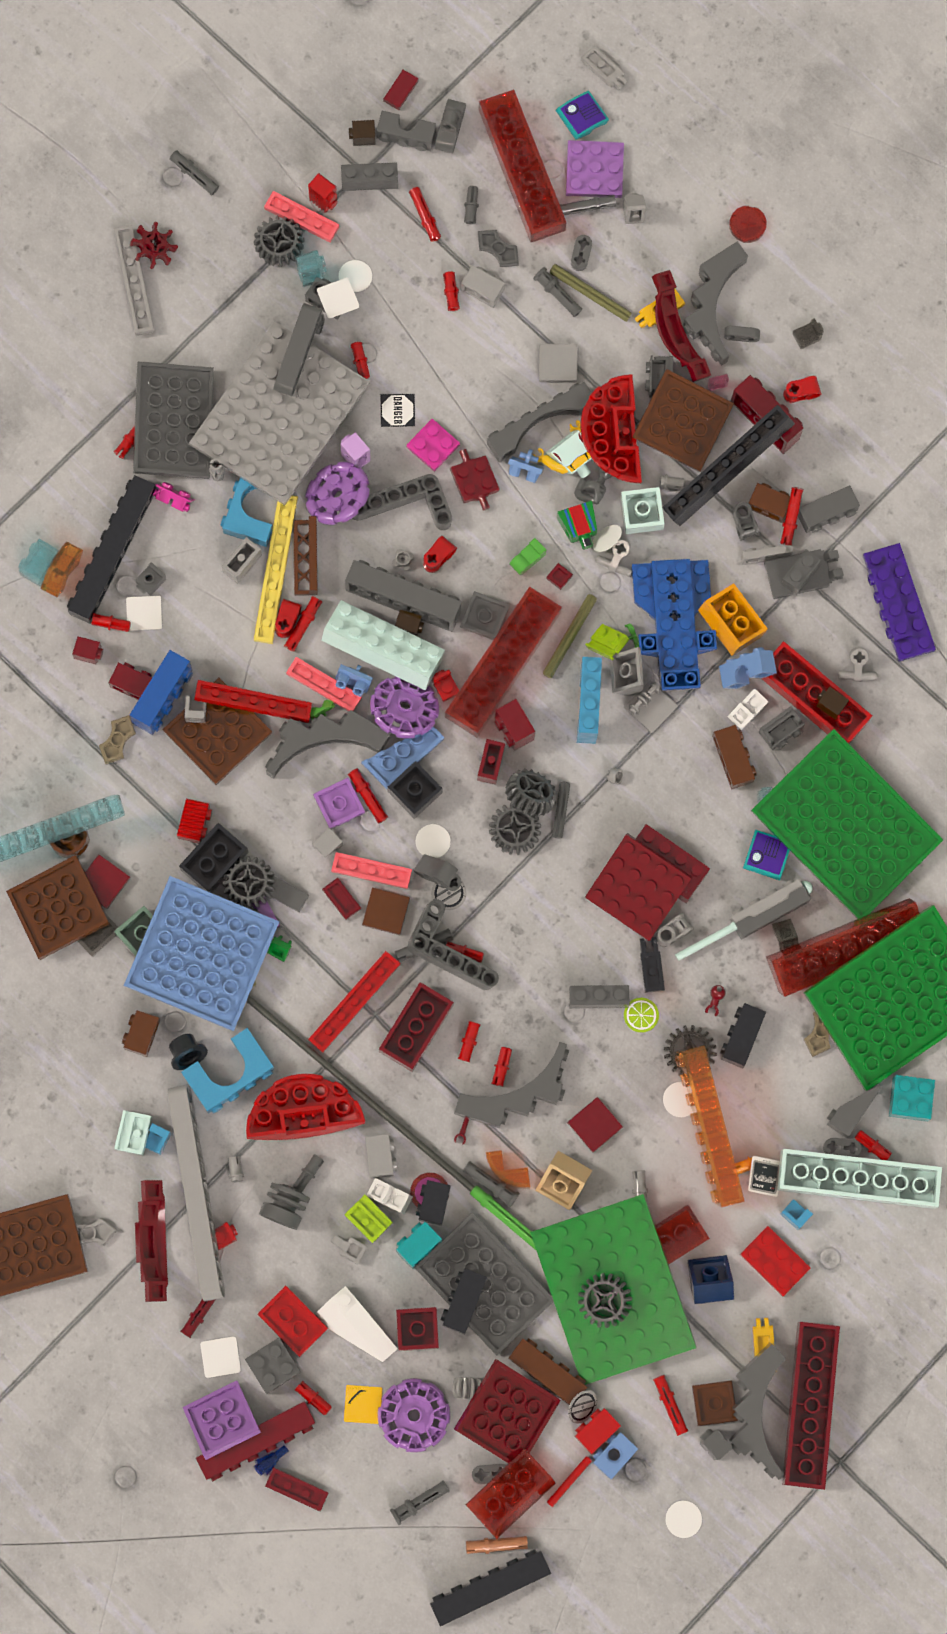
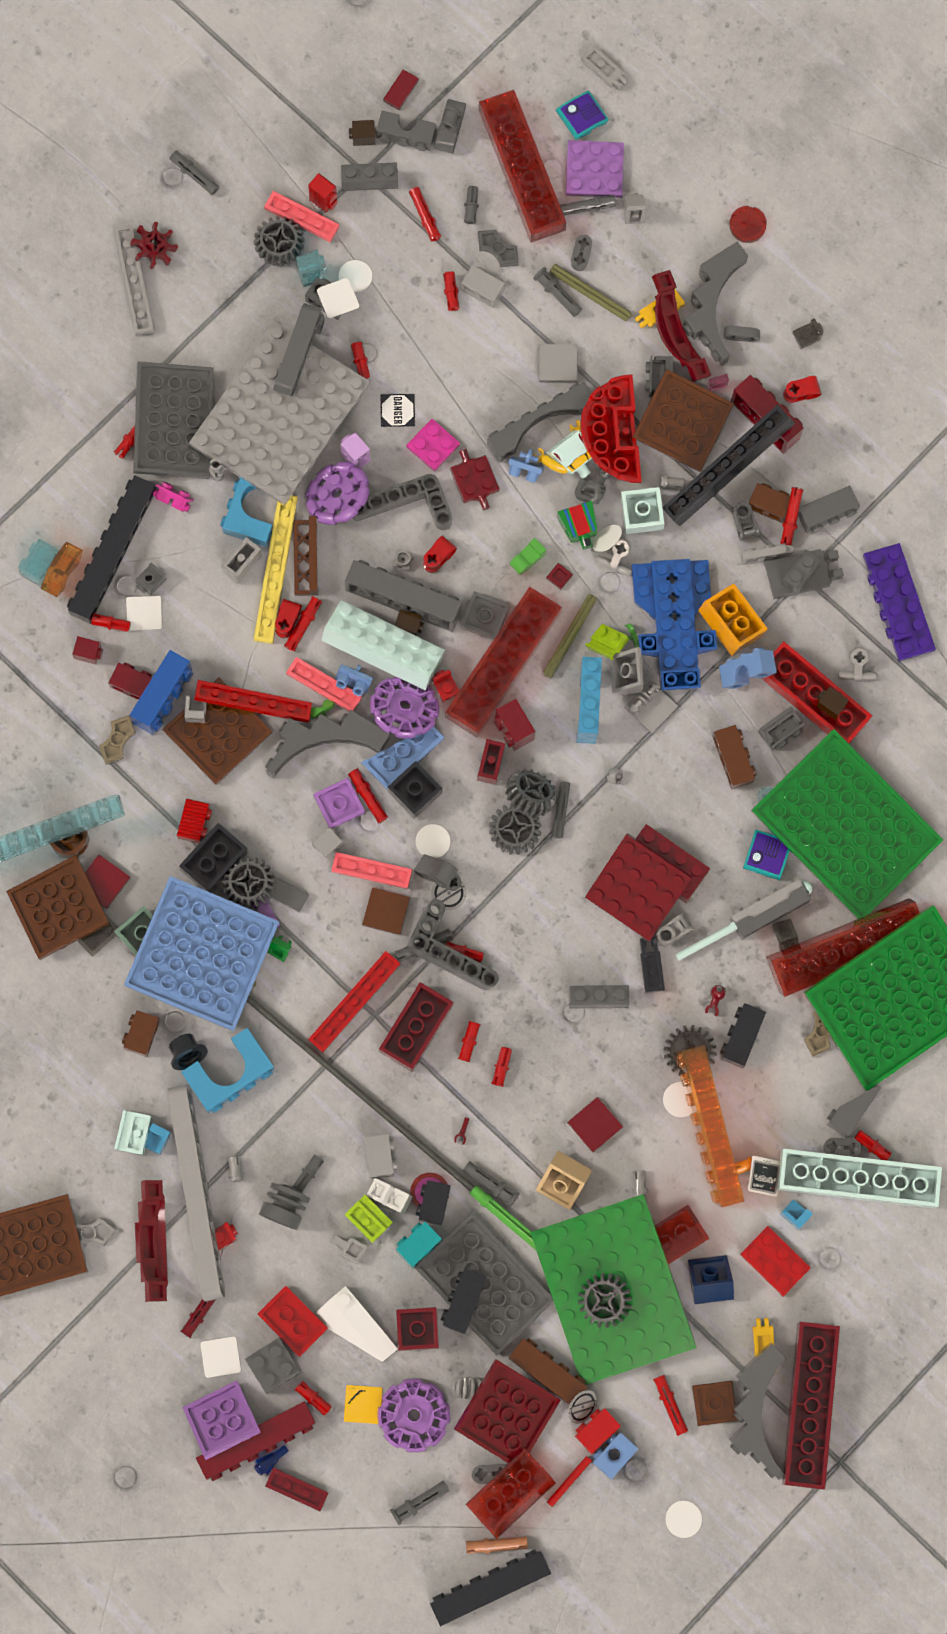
(302, 1109): red brick -> none
(341, 898): dark red tile -> none
(492, 1109): dark grey arch -> none
(515, 1178): clear orange brick -> none
(641, 1015): lime sticker -> none
(714, 1443): dark grey brick -> none
(748, 709): white slope -> none
(911, 1098): teal brick -> none

